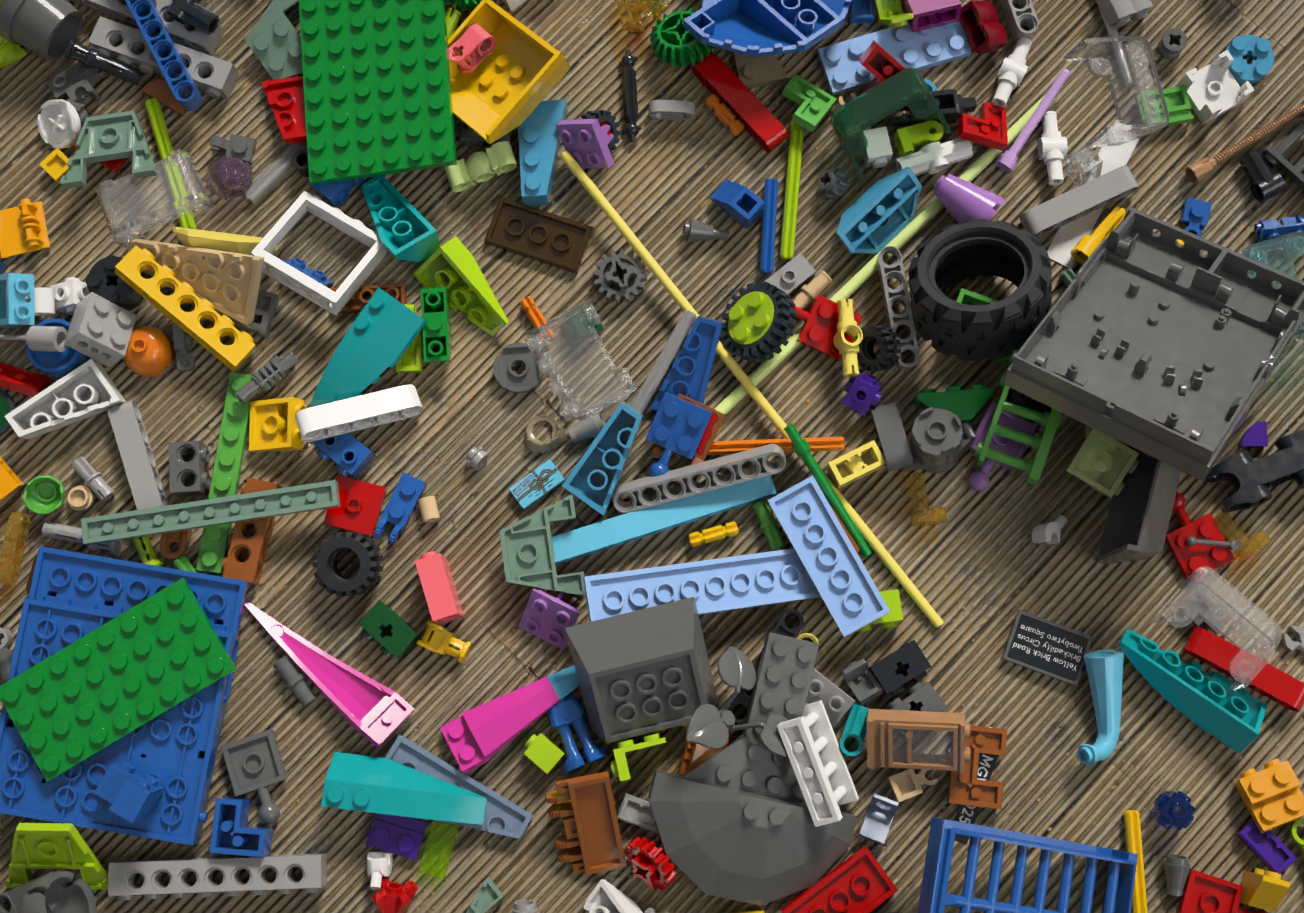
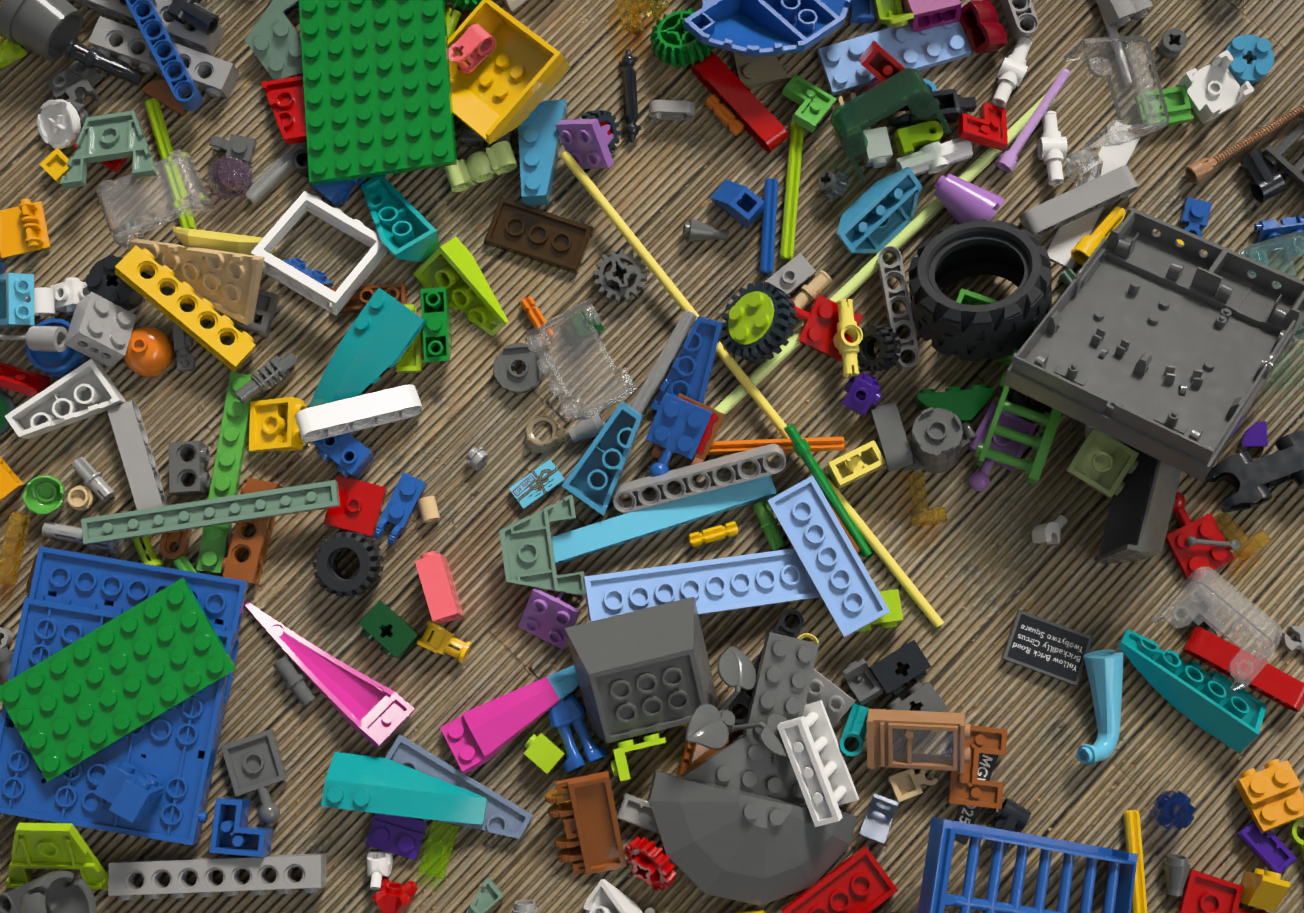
(1011, 818): none -> black piece

